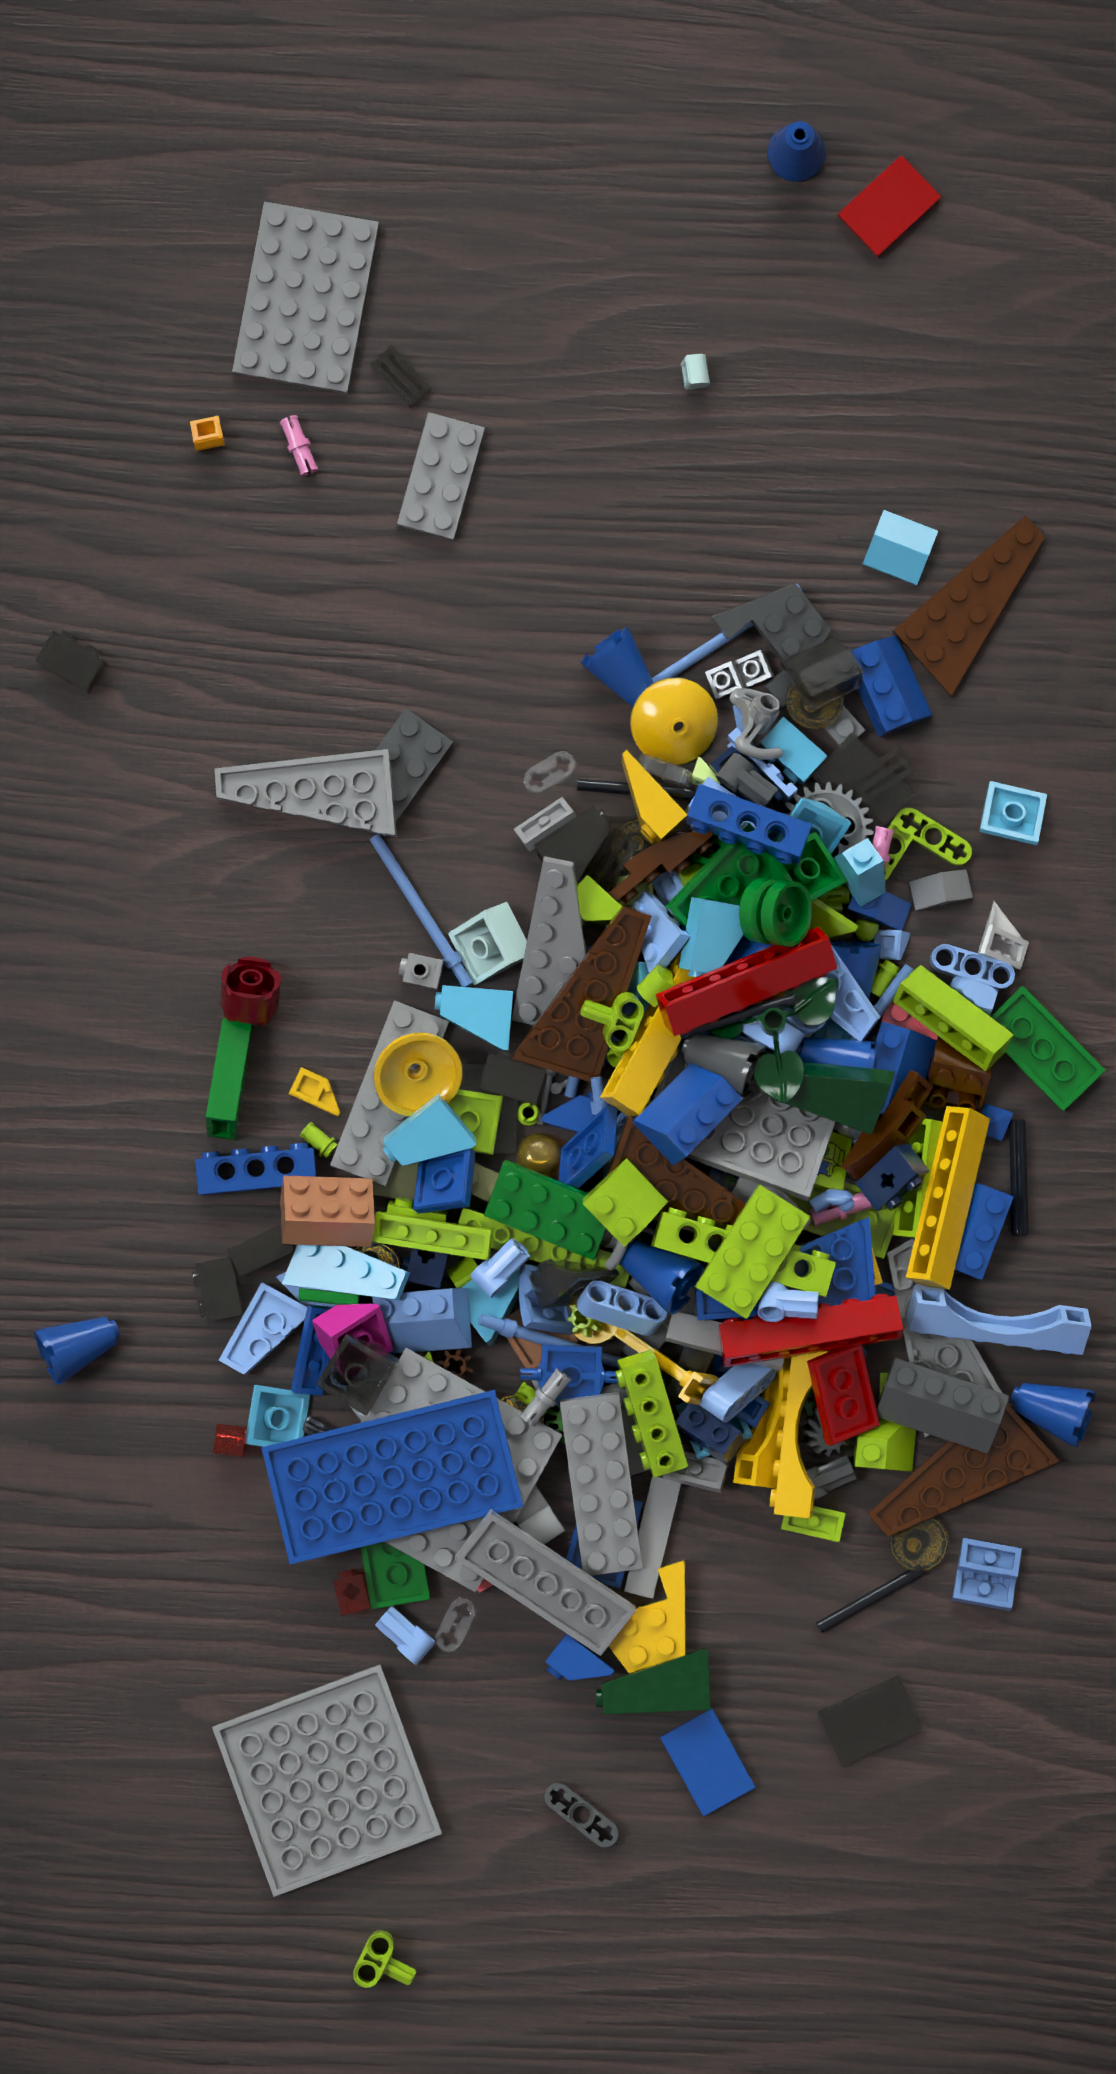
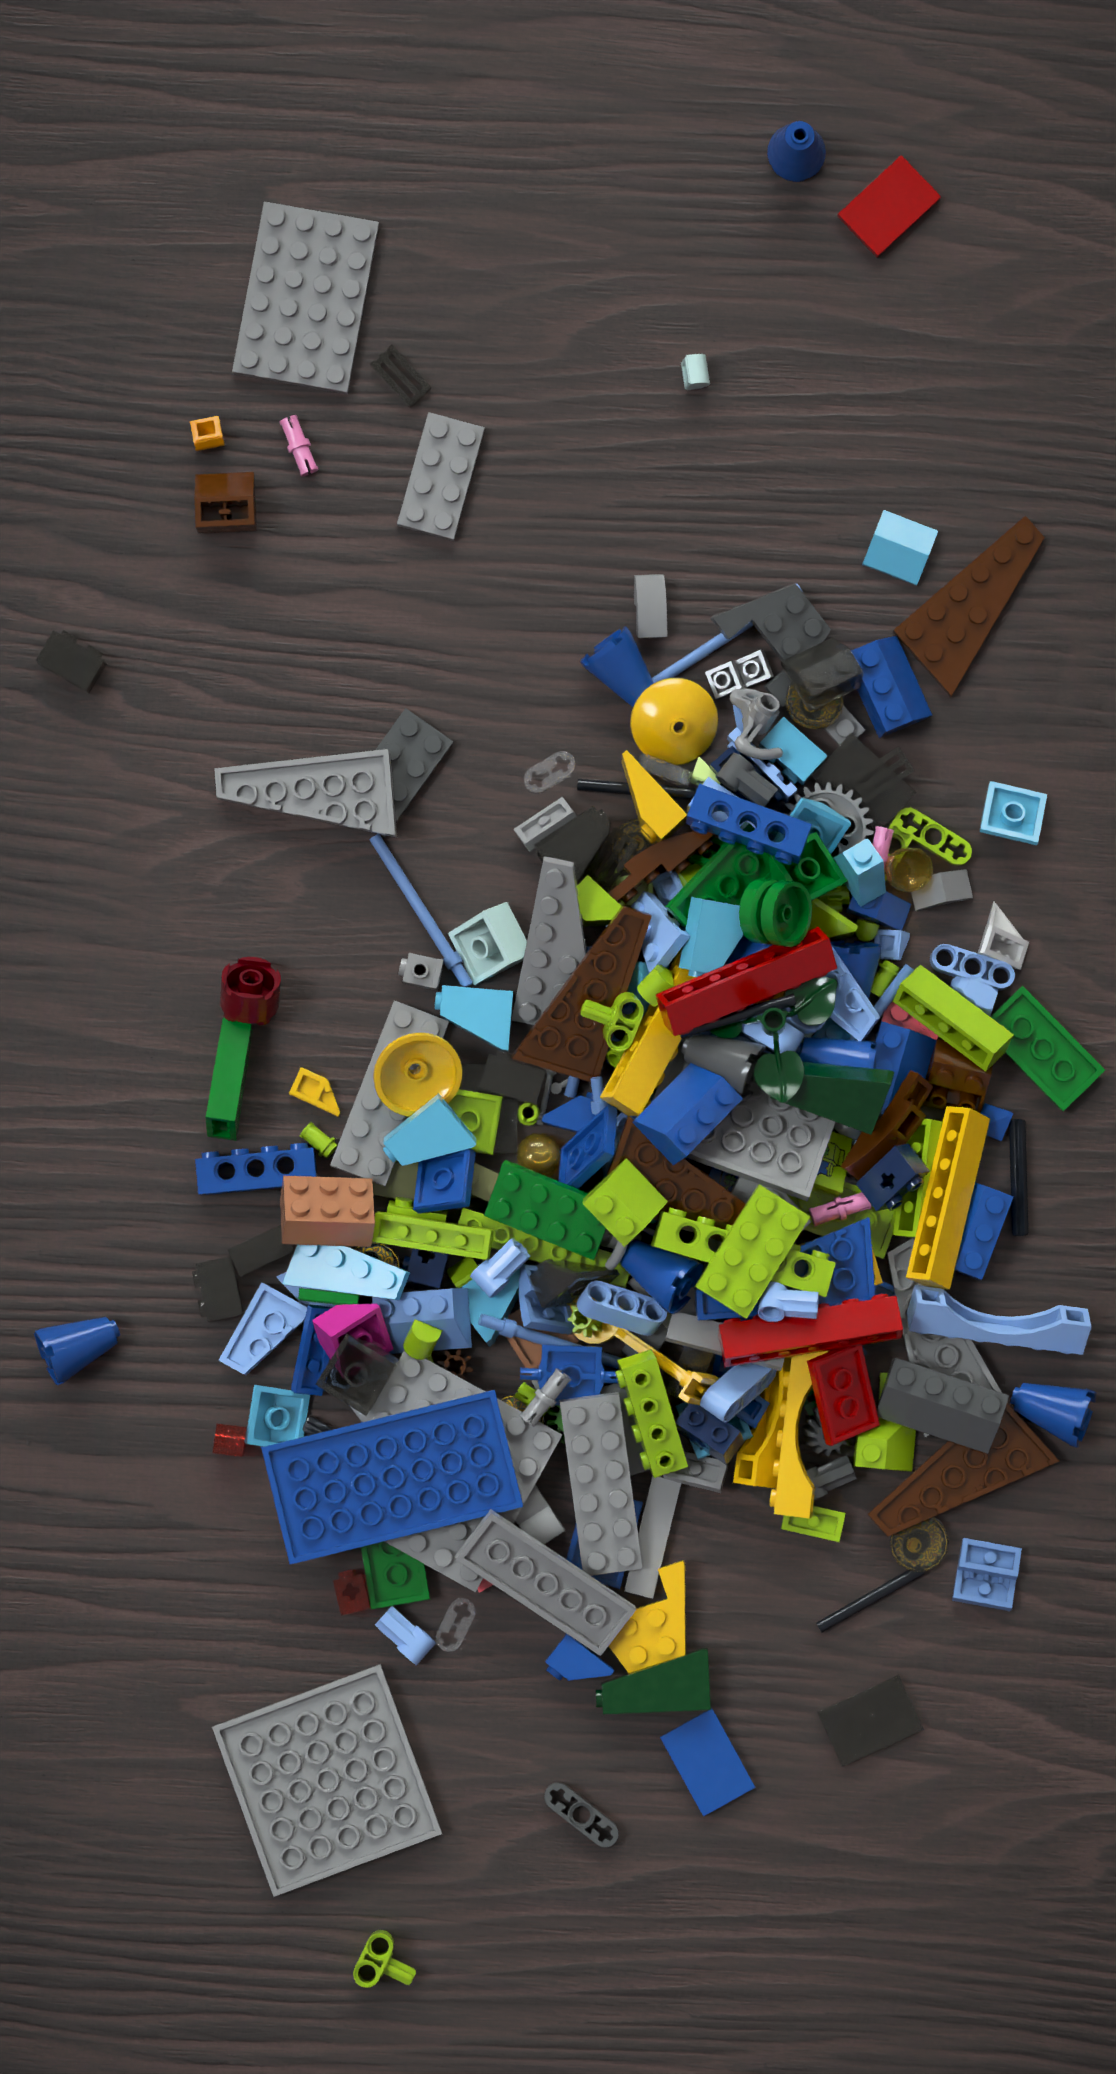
(225, 502): none -> reddish brown slope
(421, 1340): none -> lime brick
(650, 605): none -> light grey slope
(832, 1197): medium blue arm -> none
(908, 869): none -> clear yellow hair

